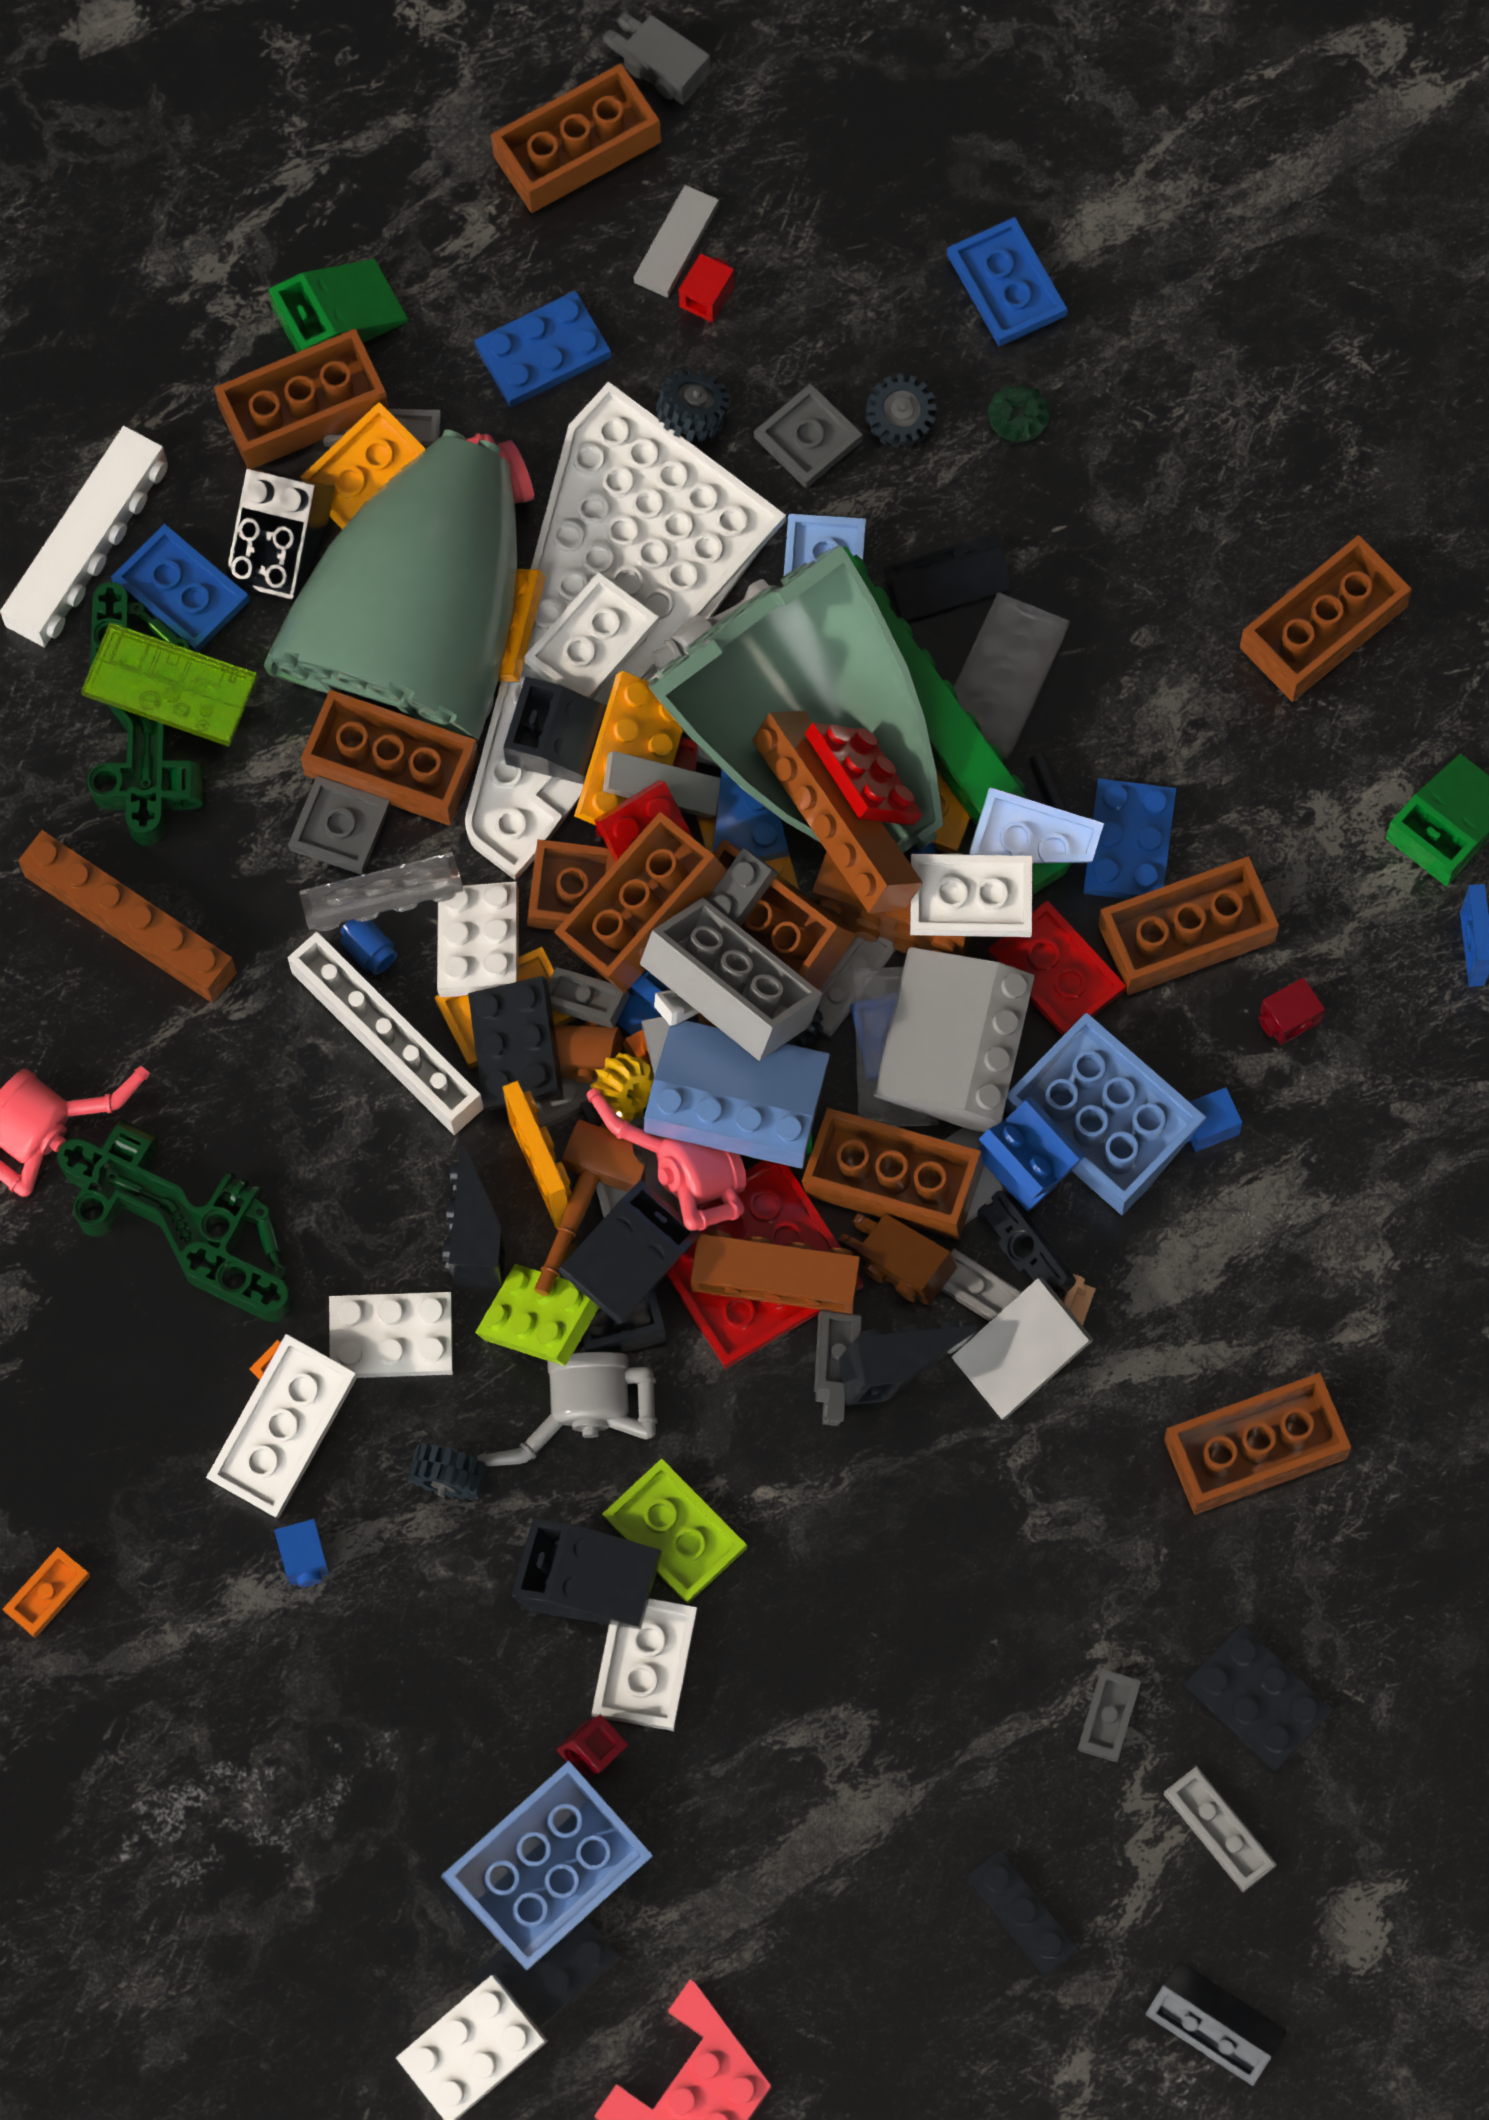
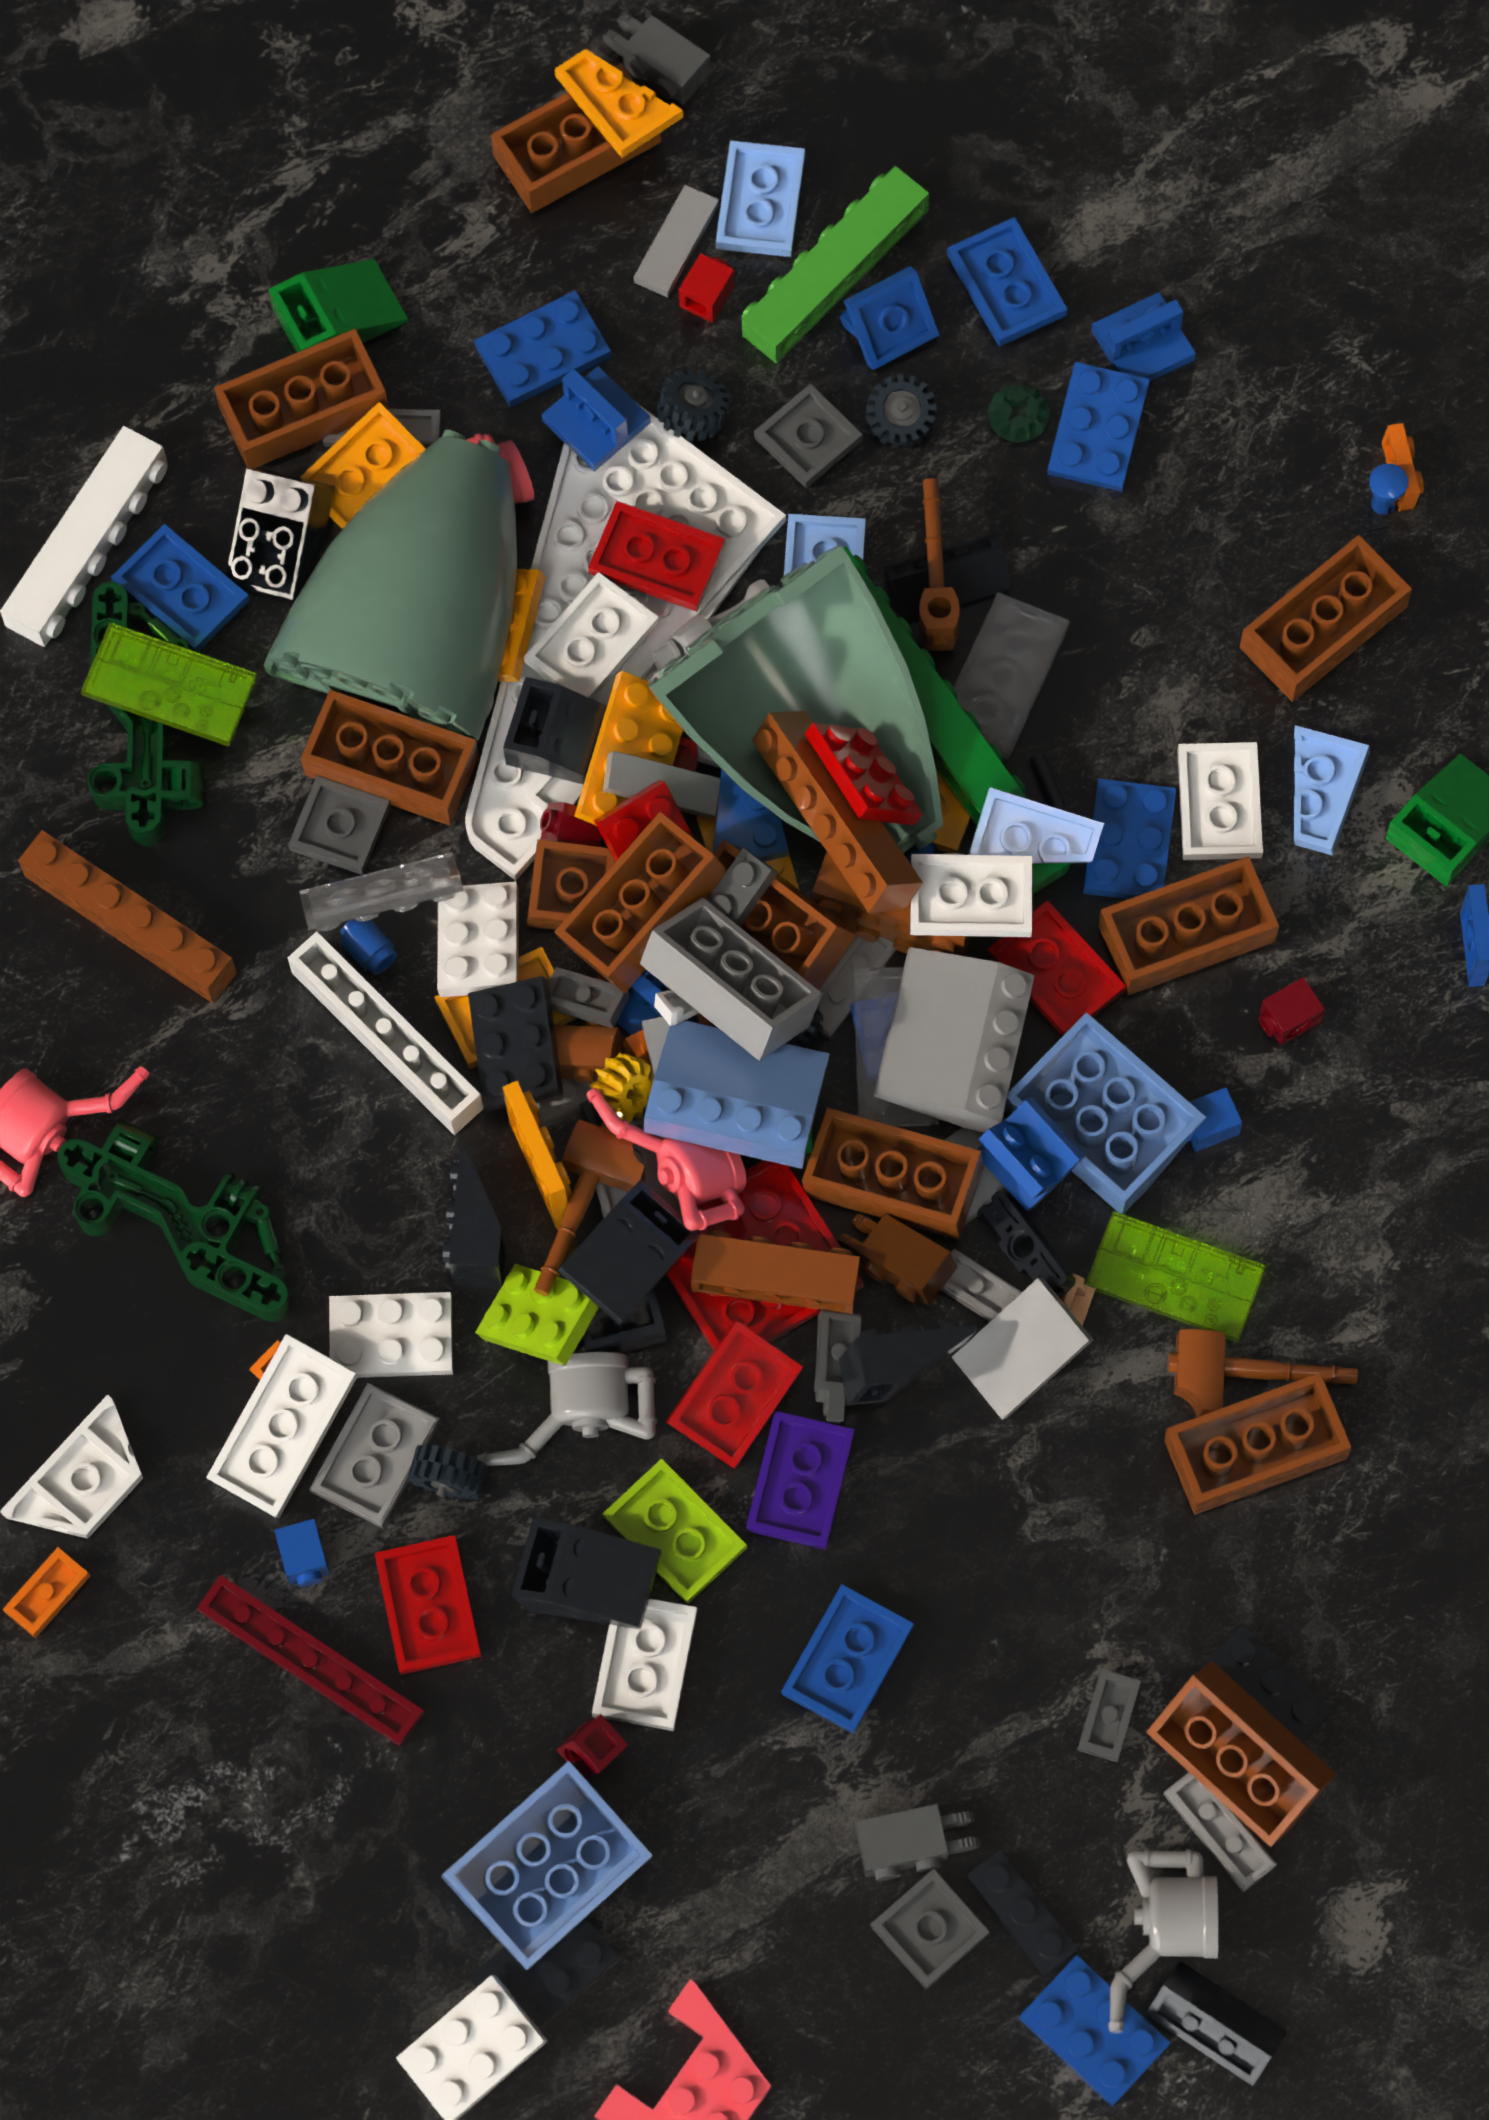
(81, 1478): none -> white wing
(310, 1661): none -> dark red plate
(374, 1455): none -> light grey tile
(427, 1605): none -> red plate
(562, 826): none -> dark red brick
(595, 417): none -> blue bracket
(615, 105): none -> light orange wing
(657, 556): none -> red plate
(734, 1394): none -> red plate
(760, 198): none -> light blue plate
(800, 1480): none -> dark purple plate
(834, 263): none -> bright green brick
(847, 1659): none -> blue plate
(890, 318): none -> blue bracket
(910, 1841): none -> dark grey hinge
(929, 1929): none -> dark grey plate
(938, 604): none -> dark orange piece
(1074, 2022): none -> blue plate
(1098, 426): none -> blue plate
(1145, 338): none -> blue bracket
(1175, 1276): none -> clear neon green tile
(1176, 1915): none -> light grey piece
(1202, 1365): none -> dark orange piece
(1220, 801): none -> white plate
(1241, 1753): none -> dark orange brick
(1325, 786): none -> light blue wing
(1387, 484): none -> blue pin
(1401, 451): none -> orange plate

